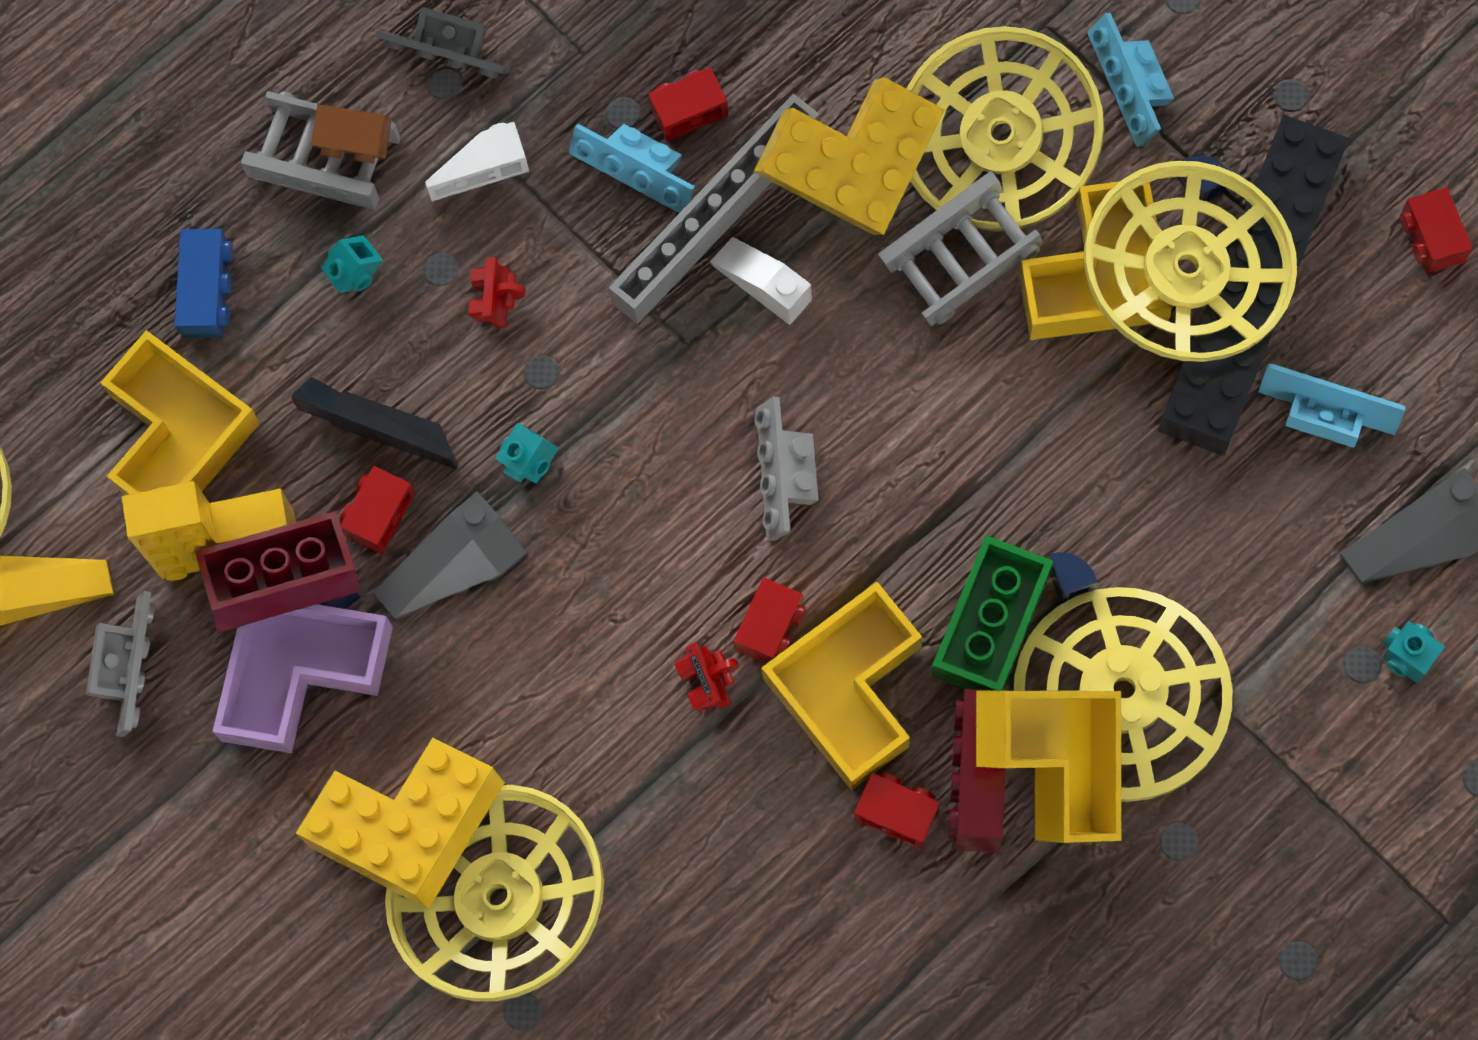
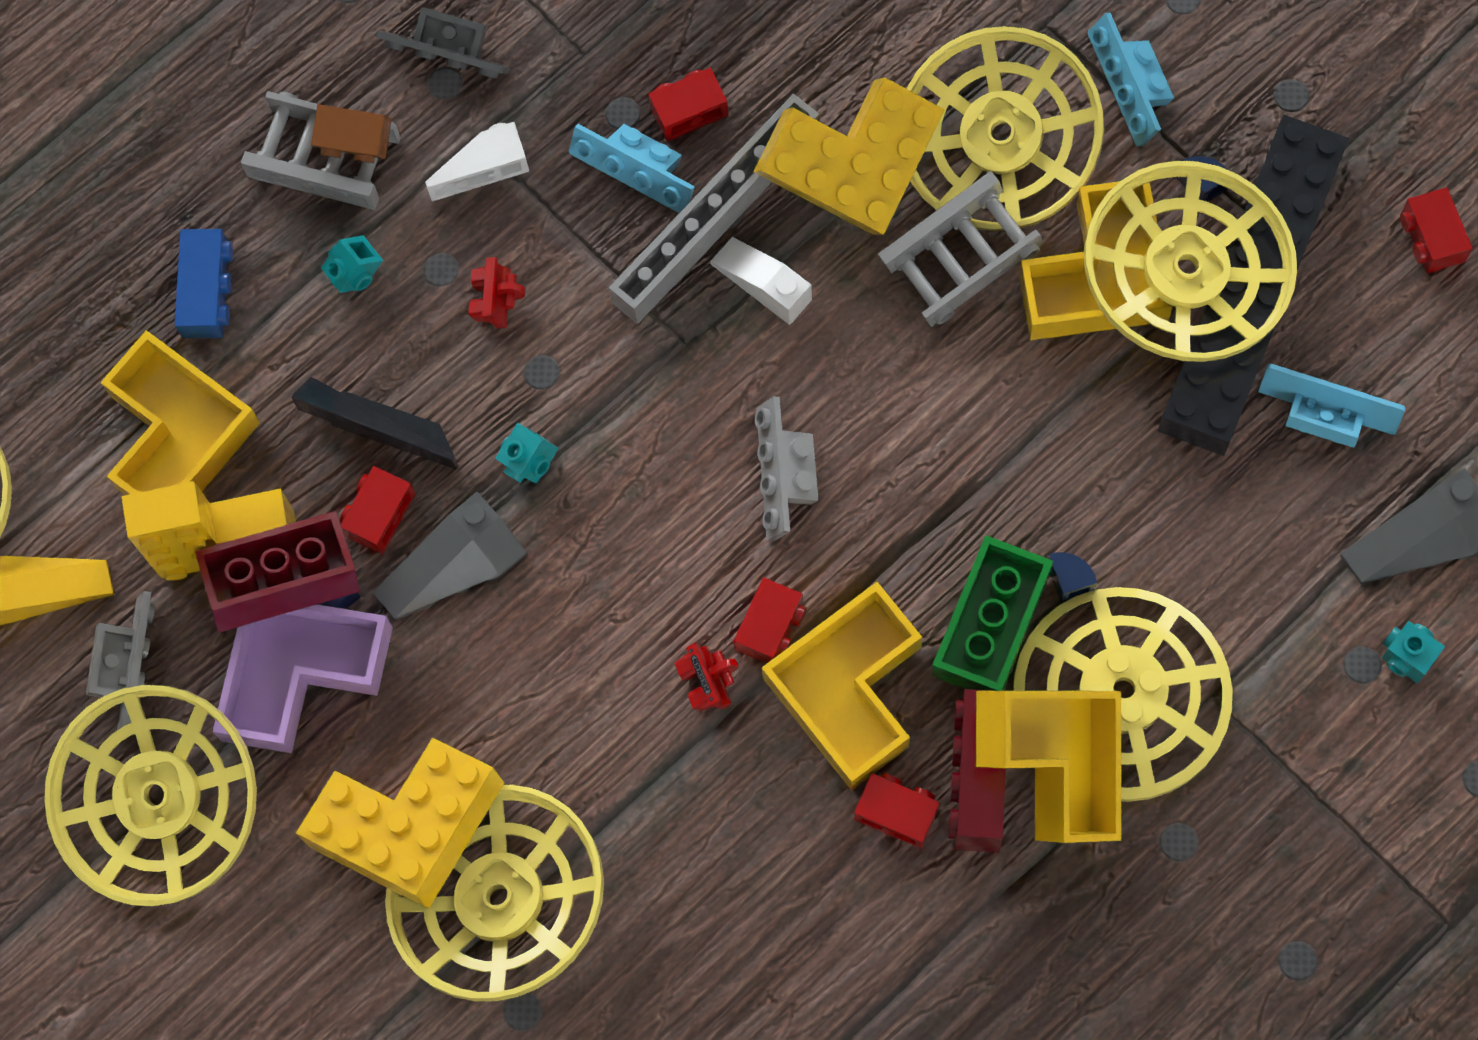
(131, 795): none -> light yellow dish

